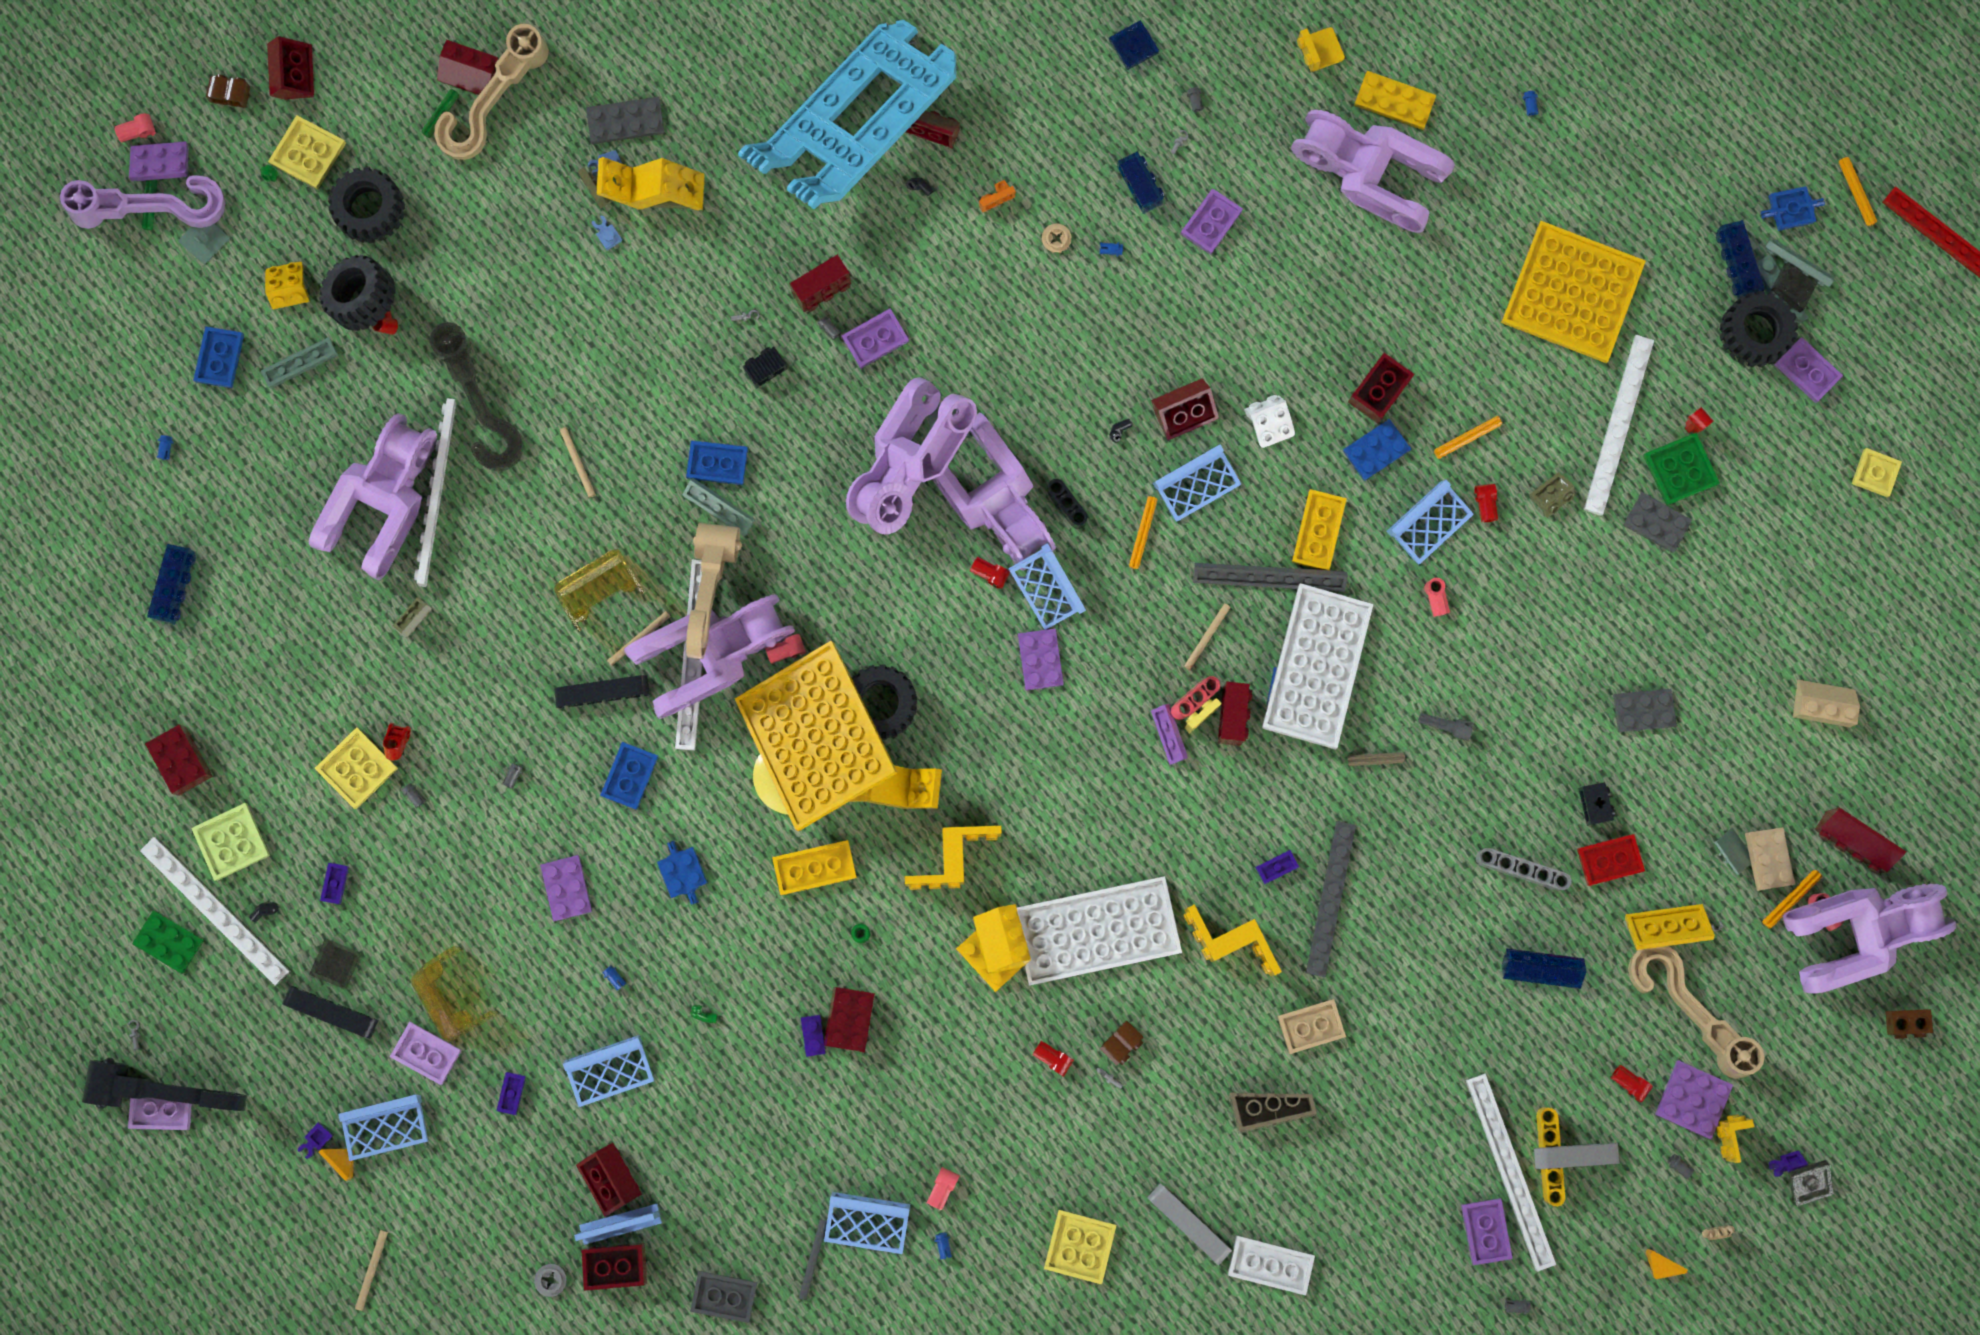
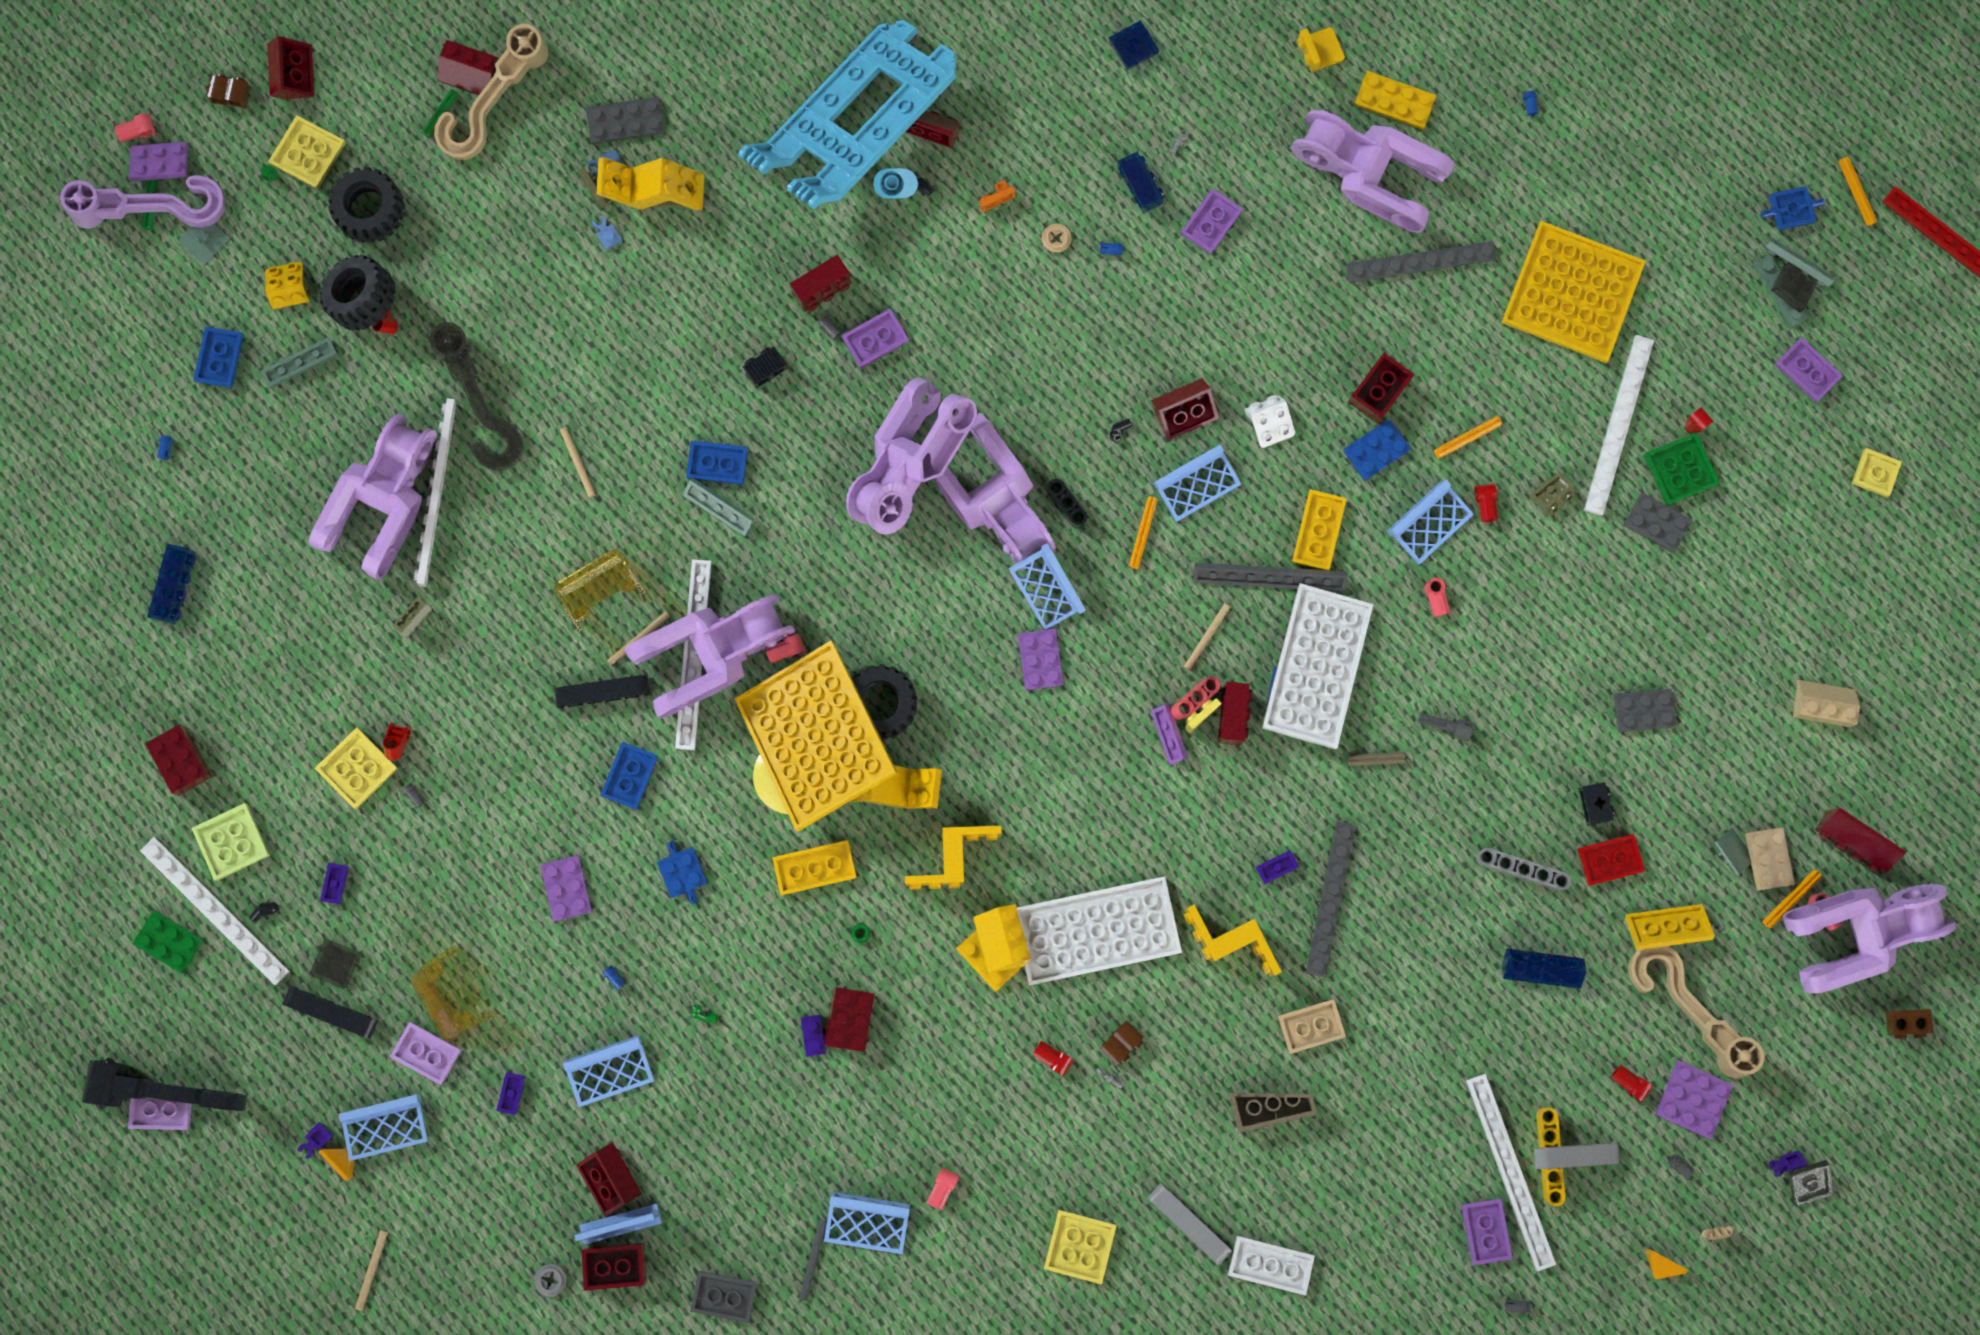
(135, 1035): light grey hand -> none
(512, 775): dark grey pin -> none
(714, 546): tan piece -> none
(744, 316): light grey hand -> none
(895, 183): none -> medium azure piece
(943, 1245): blue pin -> none
(992, 573): red piece -> none
(1195, 99): dark grey pin -> none
(1421, 262): none -> dark grey plate
(1726, 1131): yellow bracket -> none
(1739, 258): clear blue brick -> none
(1742, 345): black tyre -> none

